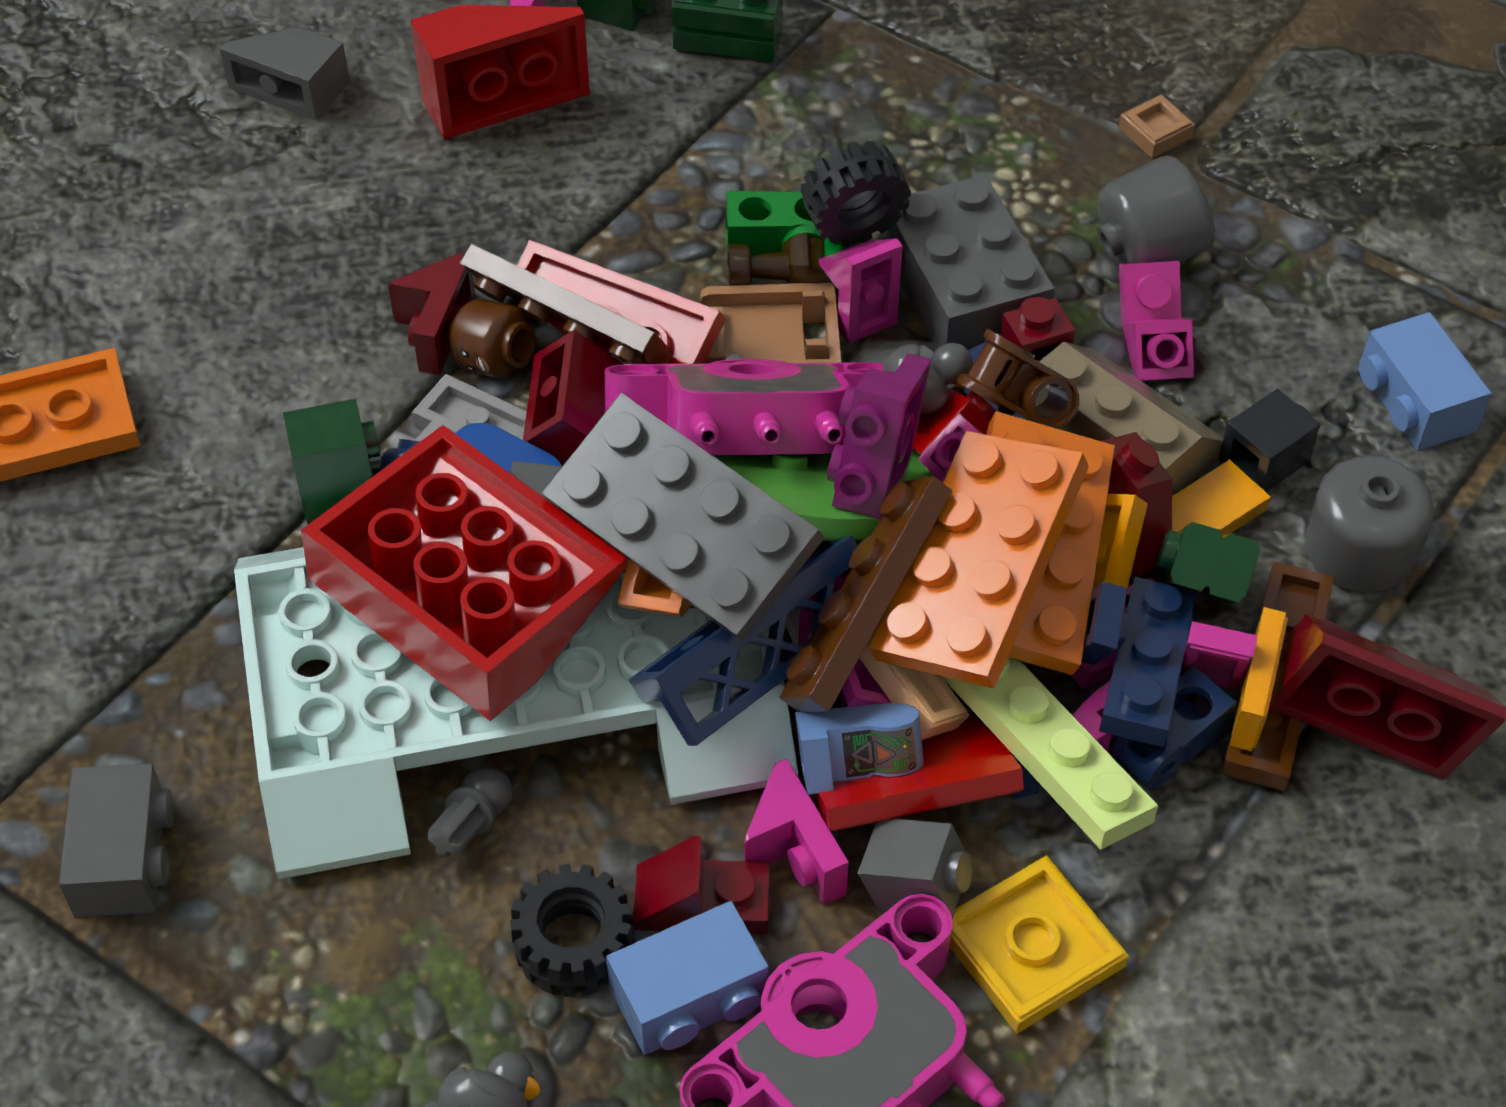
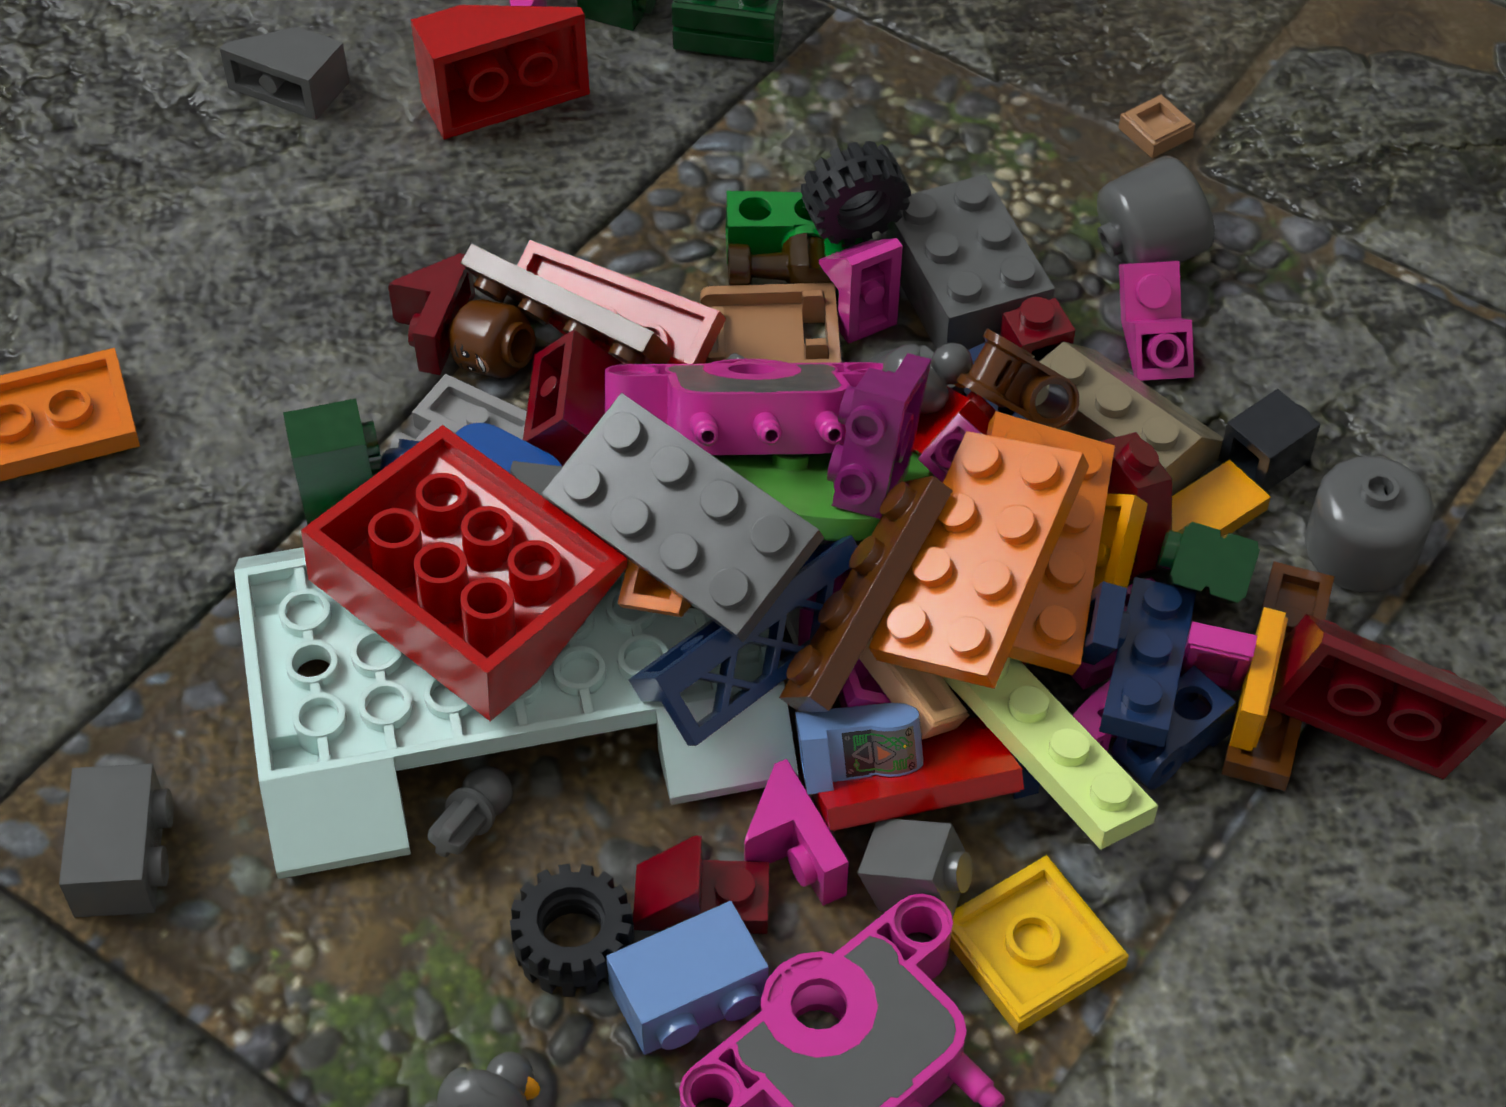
(1423, 381): medium blue brick -> none

